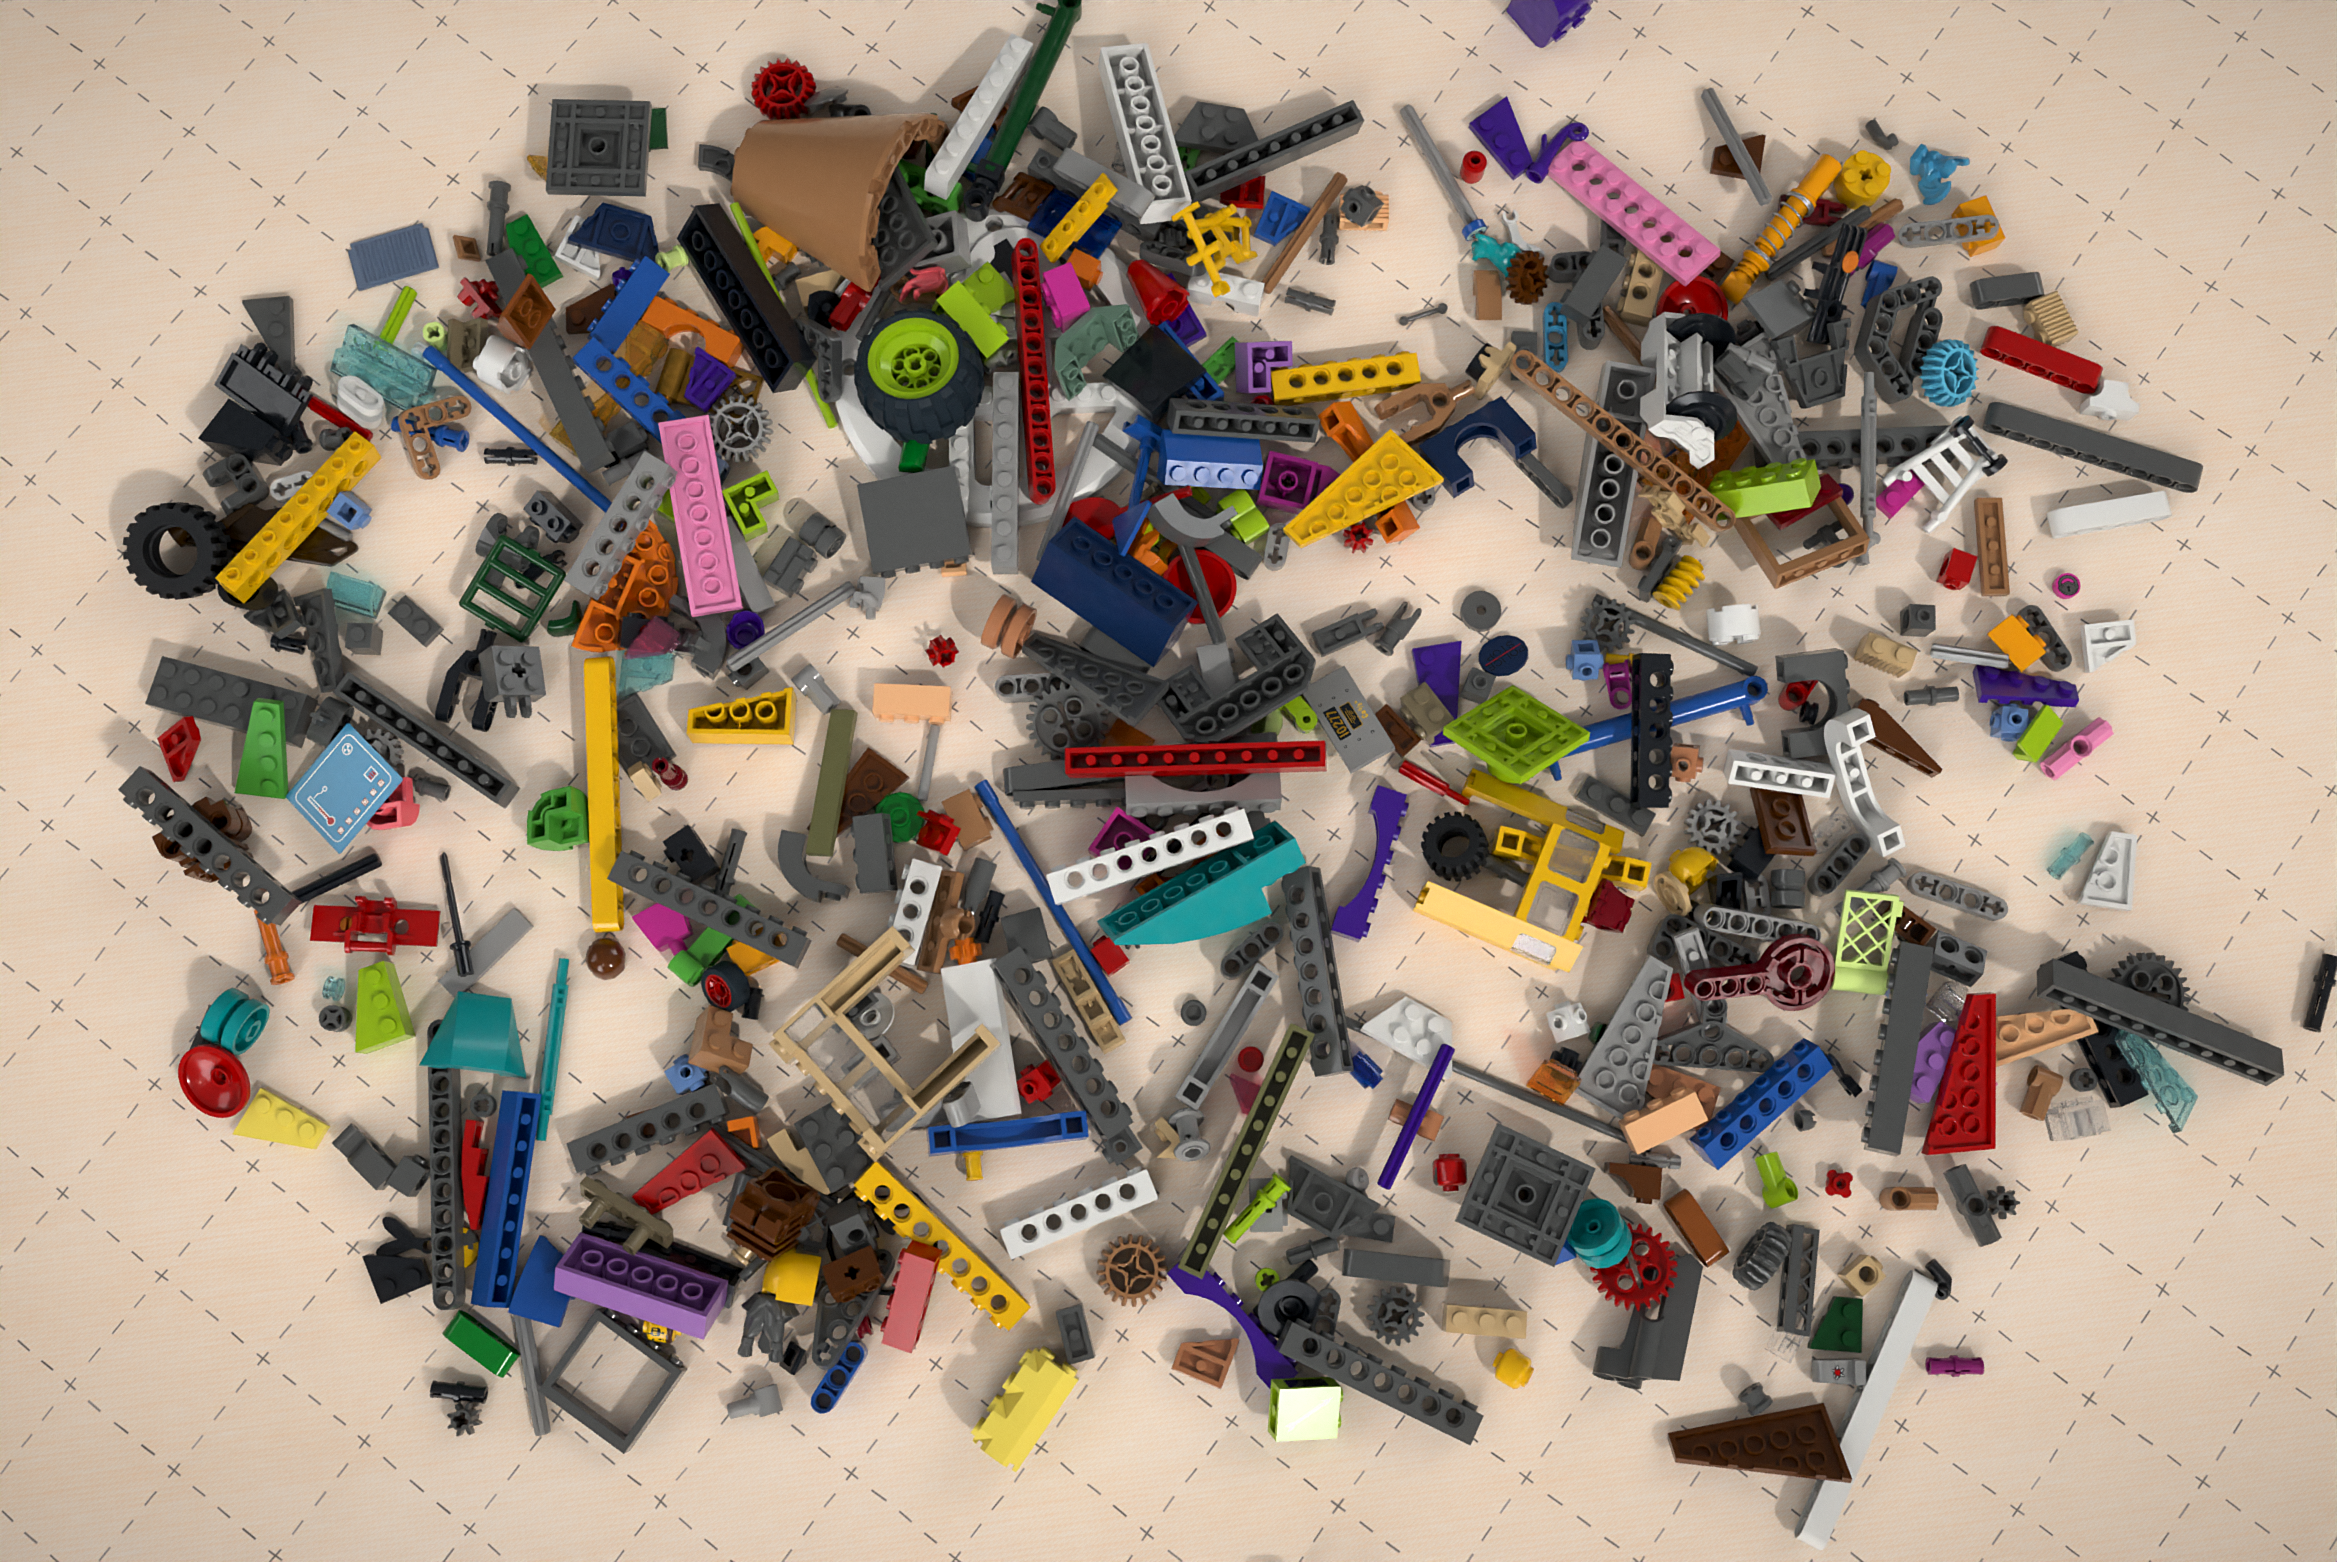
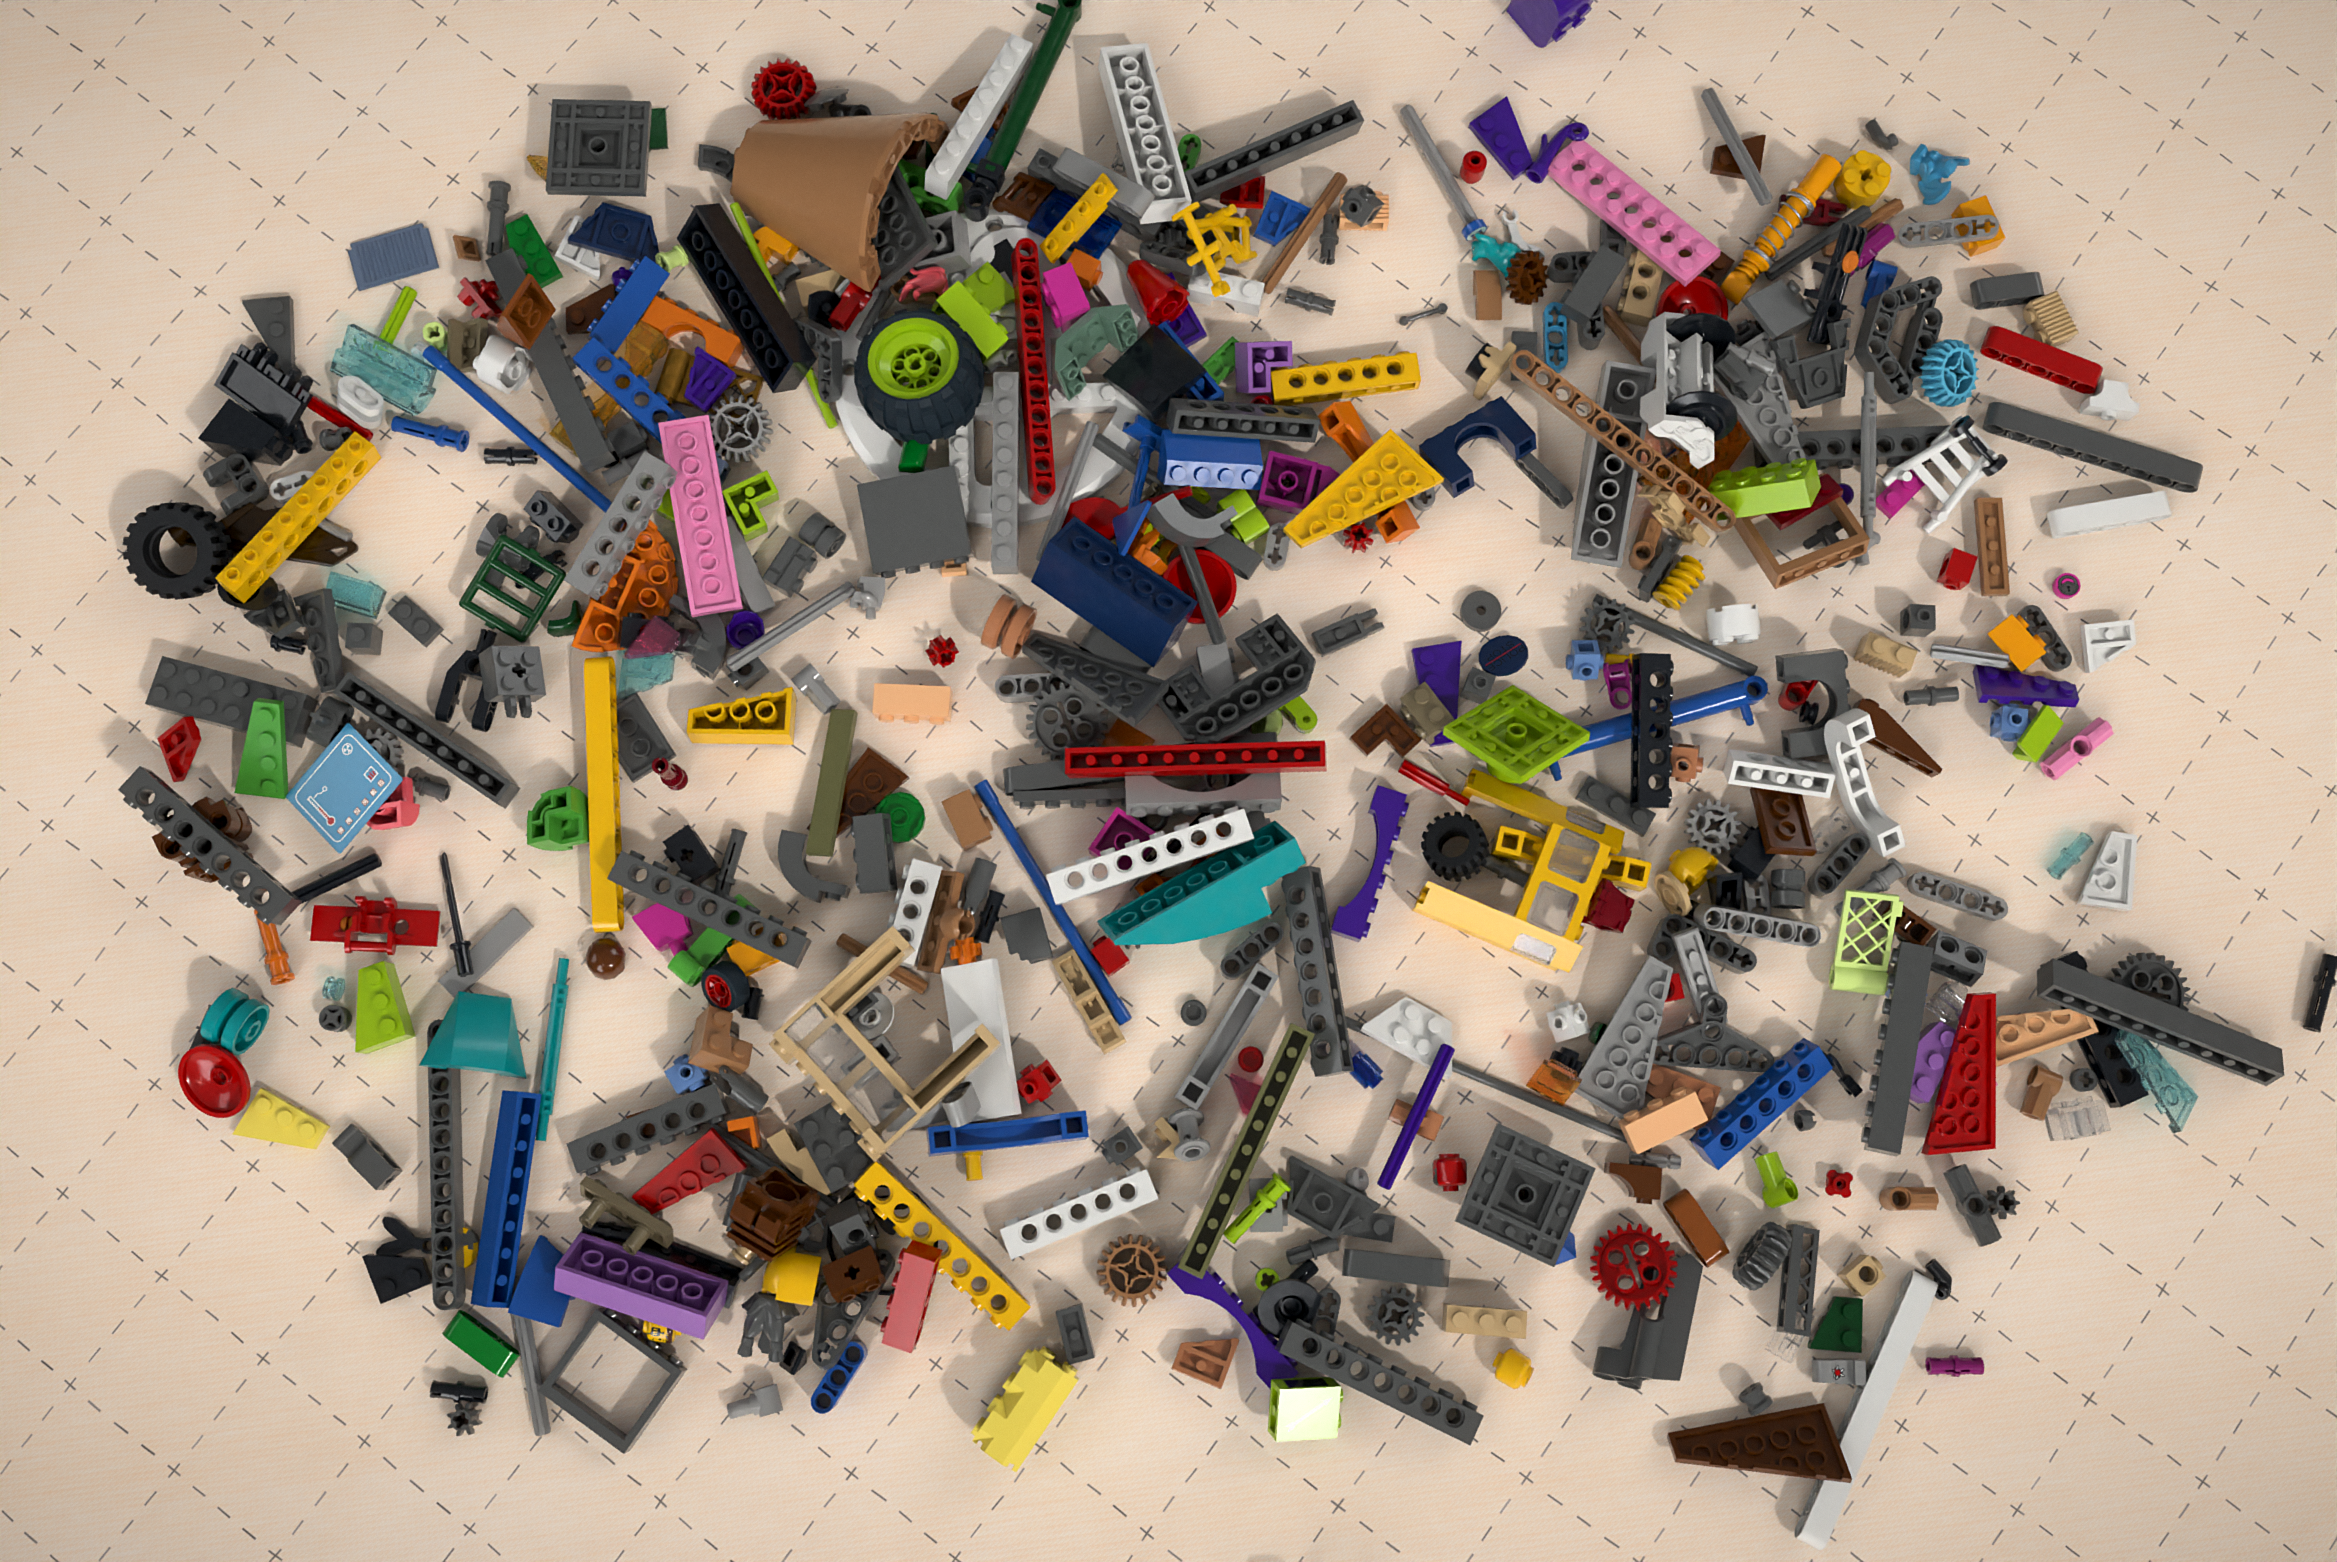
(343, 508): medium blue brick -> none
(410, 1175): dark grey brick -> none
(424, 422): medium nougat beam -> none
(473, 1169): red slope -> none
(483, 1113): dark grey bush -> none
(644, 781): tan piece -> none
(865, 1327): dark red bush -> none
(928, 763): light grey bar -> none
(938, 832): red bracket -> none
(1046, 125): dark grey piece -> none
(1076, 1081): dark grey brick -> none
(1215, 129): dark grey wing -> none
(1348, 720): light grey tile -> none
(1396, 630): dark grey piece -> none
(1427, 393): medium nougat piece -> none
(1599, 1234): teal wheel -> none
(1772, 972): dark red beam -> none

